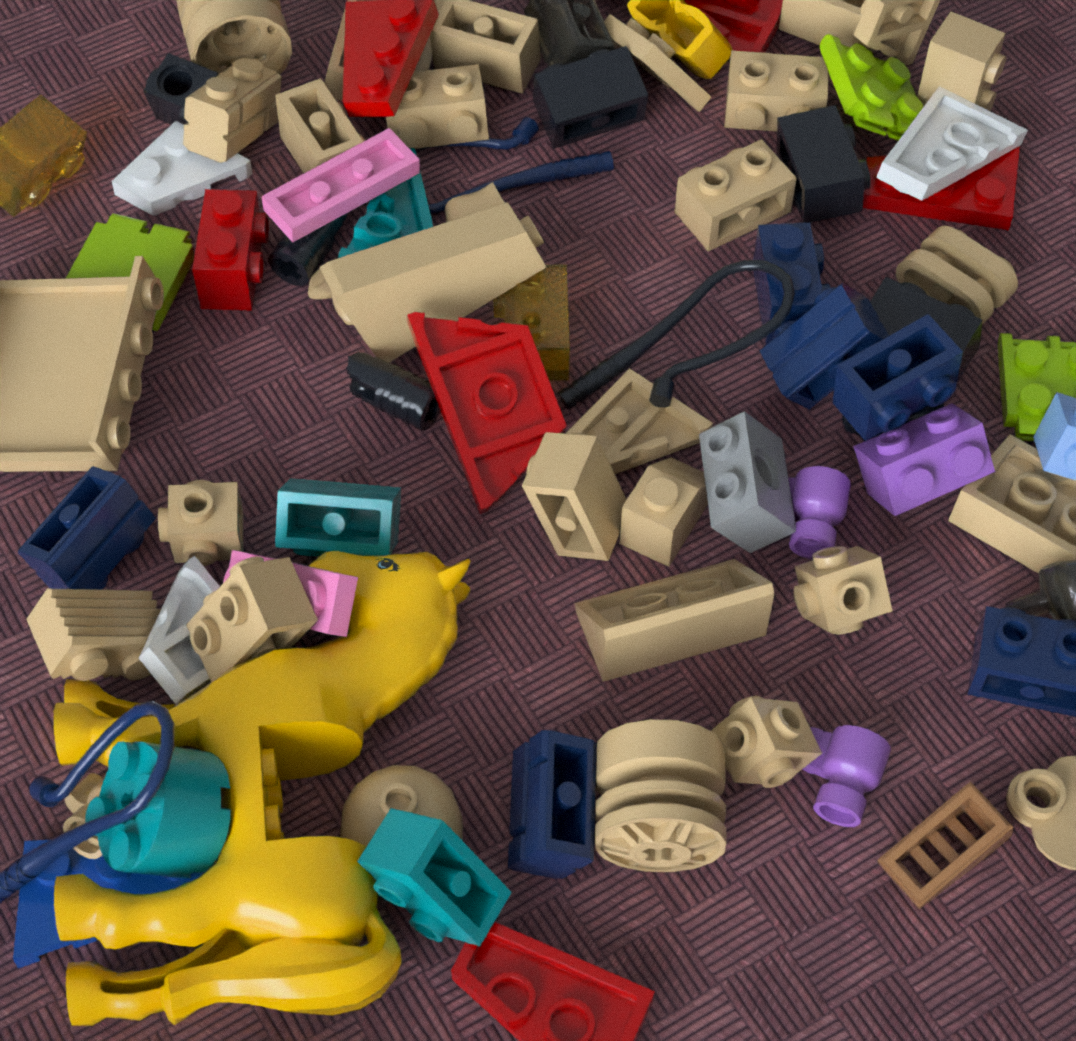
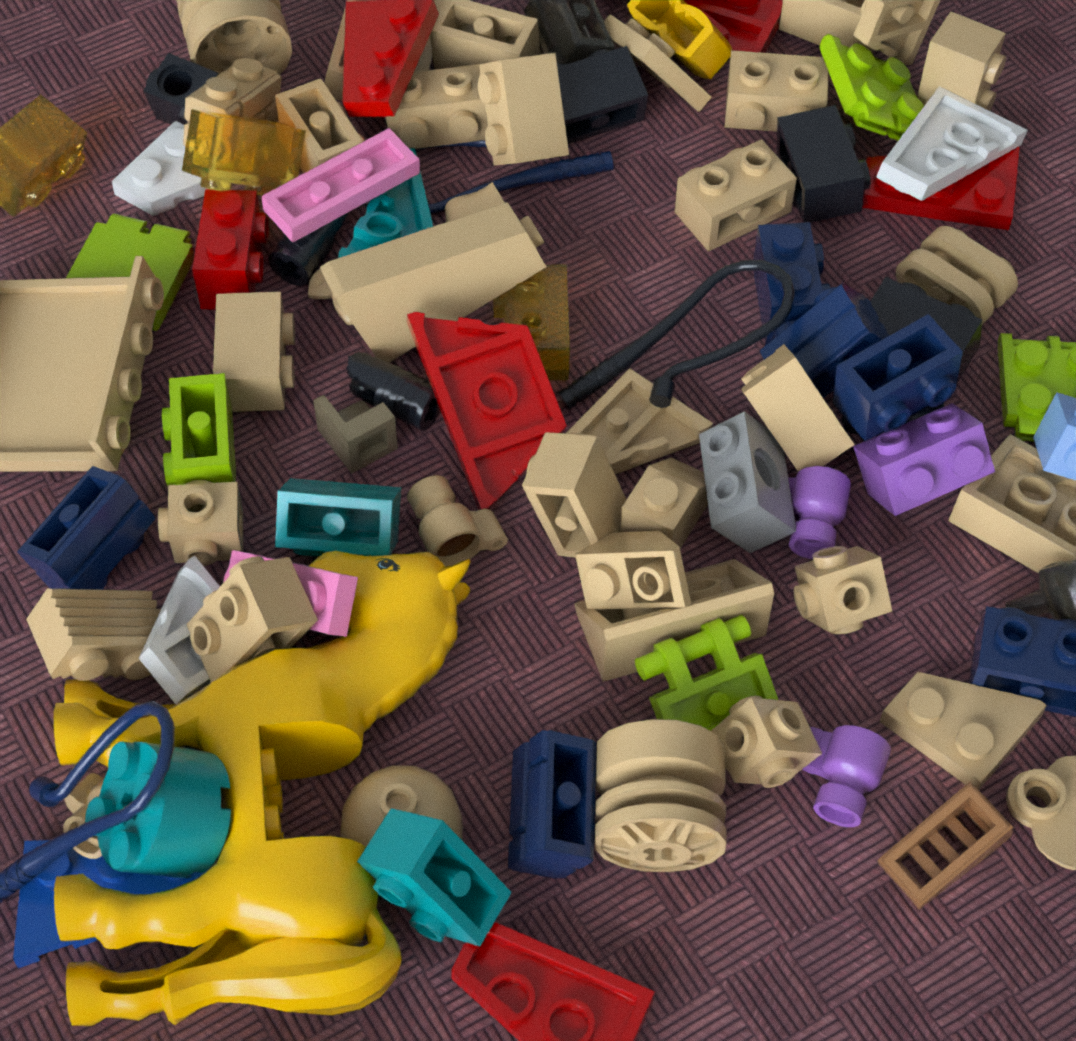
(199, 431): none -> lime brick
(241, 151): none -> clear yellow brick
(252, 349): none -> tan brick
(357, 432): none -> dark tan panel
(449, 527): none -> tan piece
(523, 109): none -> tan brick
(633, 572): none -> tan slope
(711, 695): none -> lime plate
(795, 411): none -> tan hinge
(961, 724): none -> tan wing

